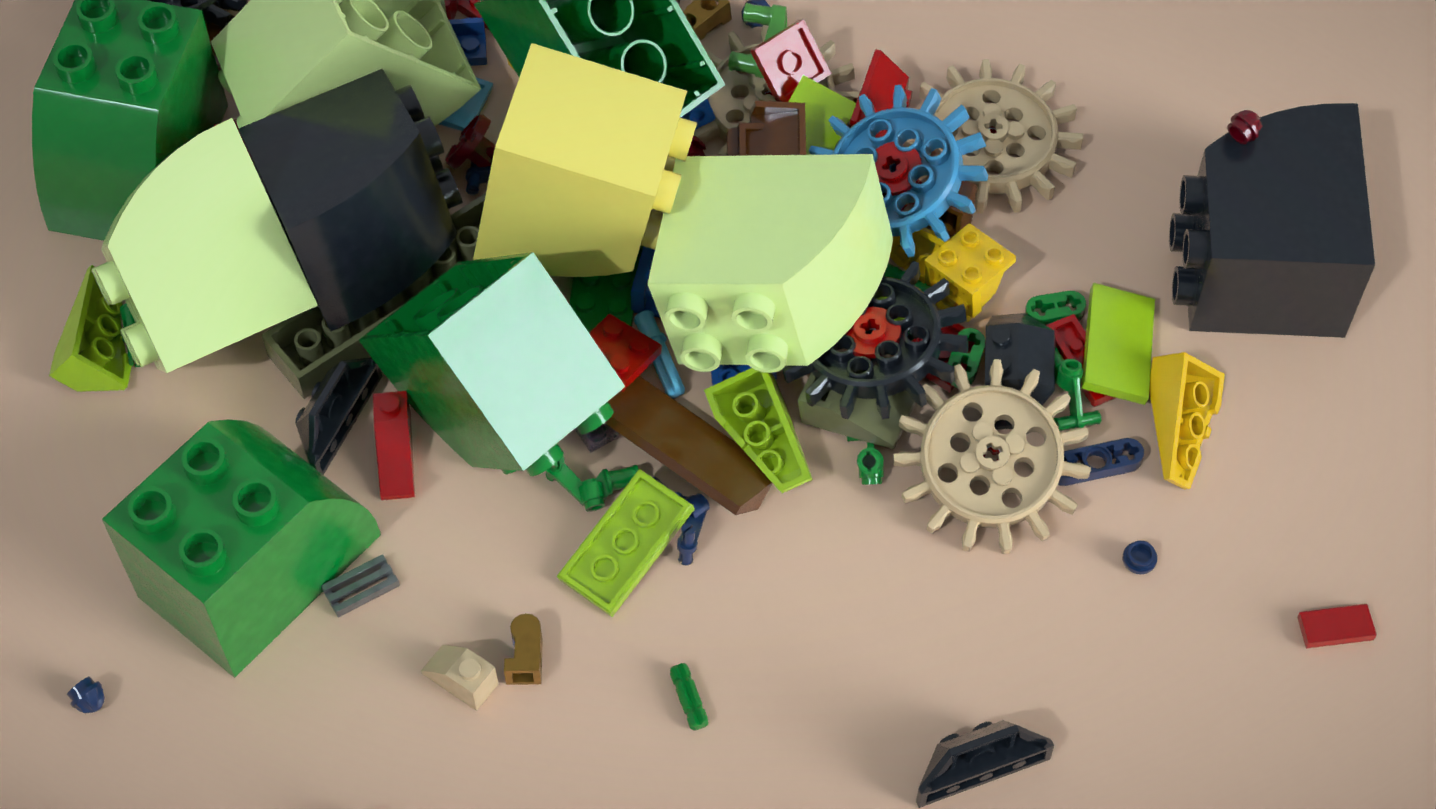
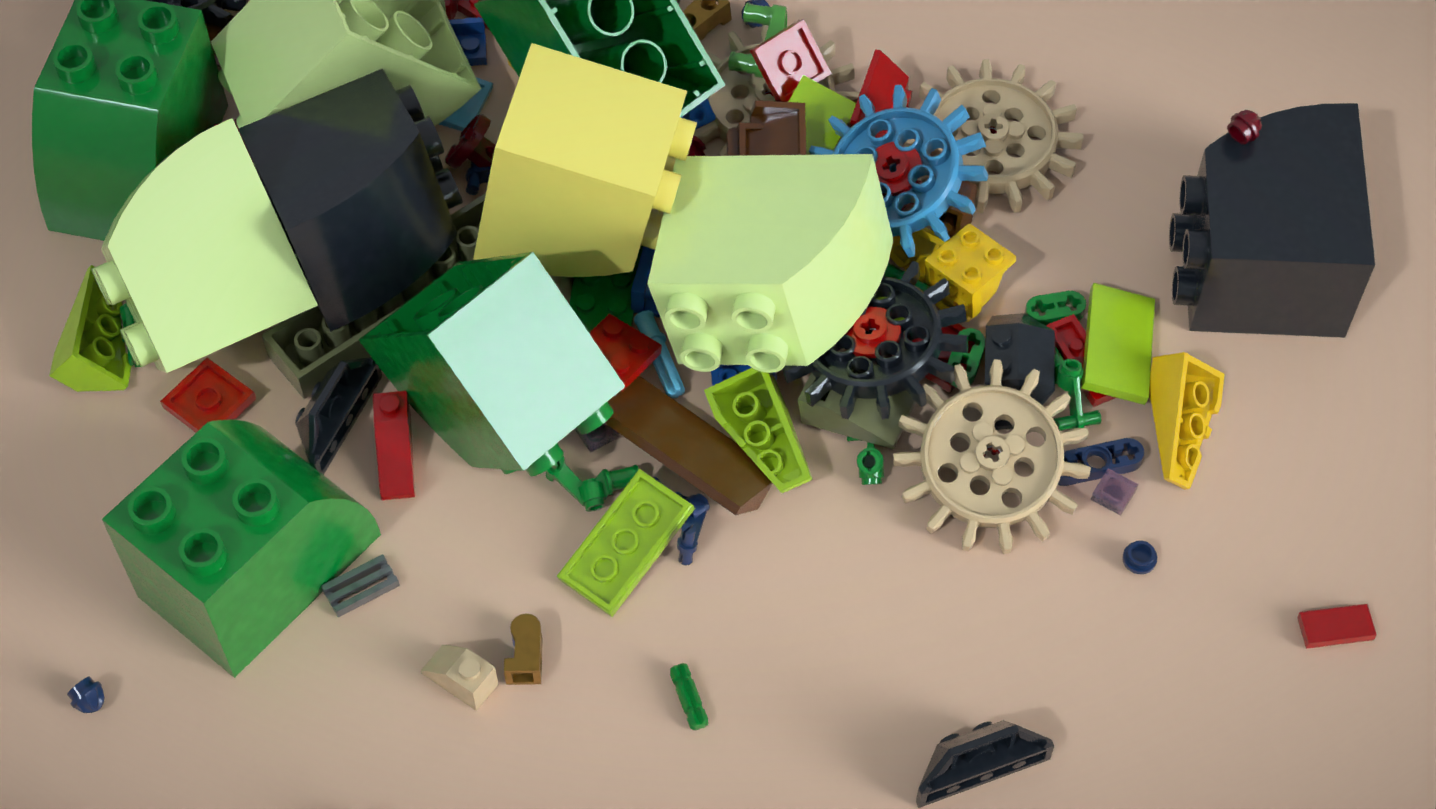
(207, 396): none -> red plate
(1114, 491): none -> clear purple plate

